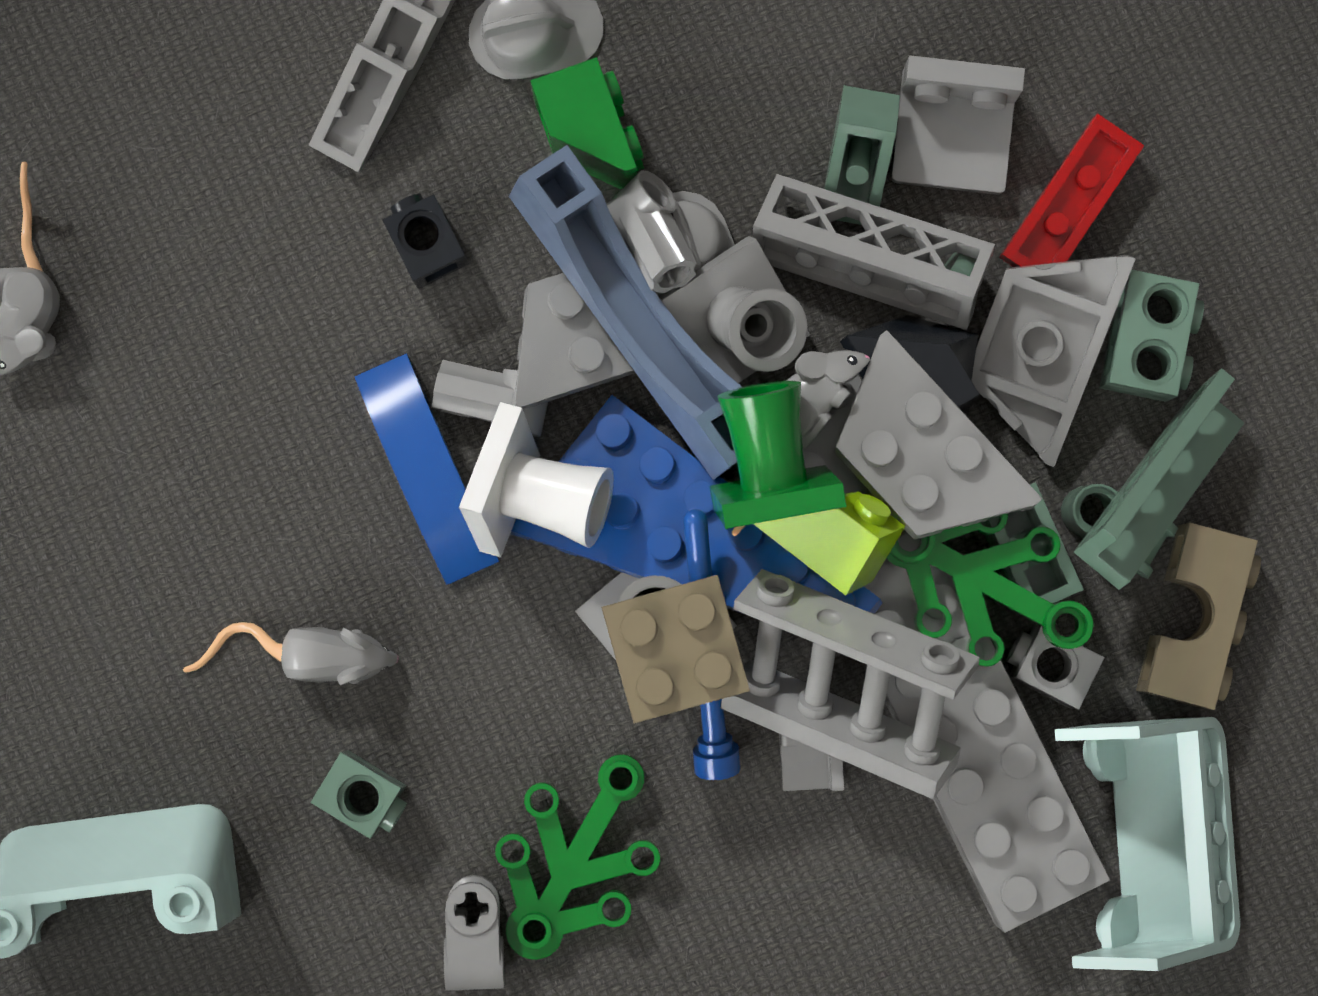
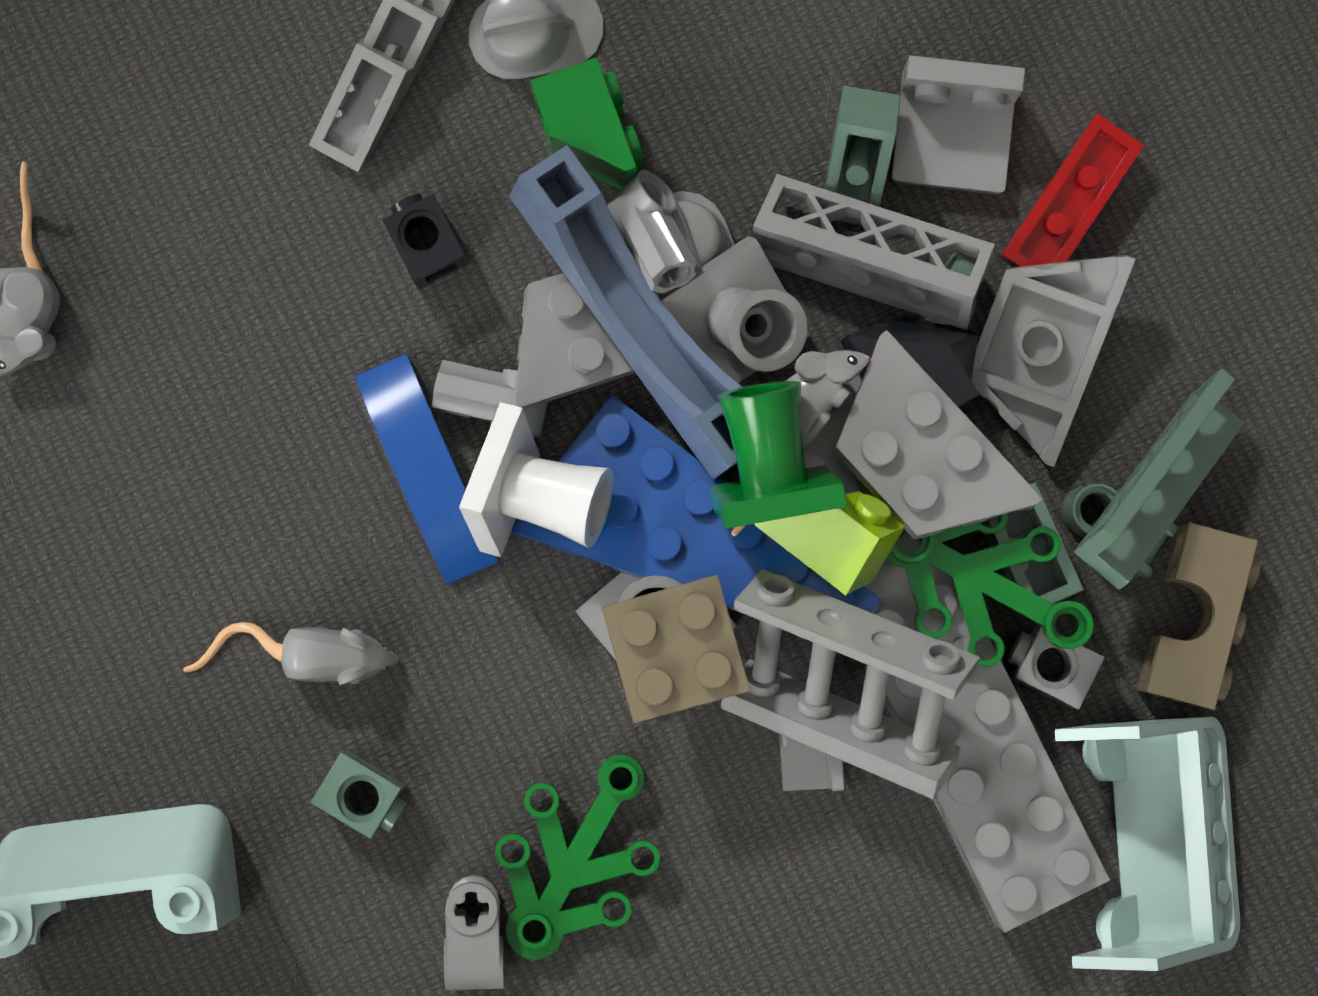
(716, 754): blue piece -> none
(1136, 332): sand green brick -> none

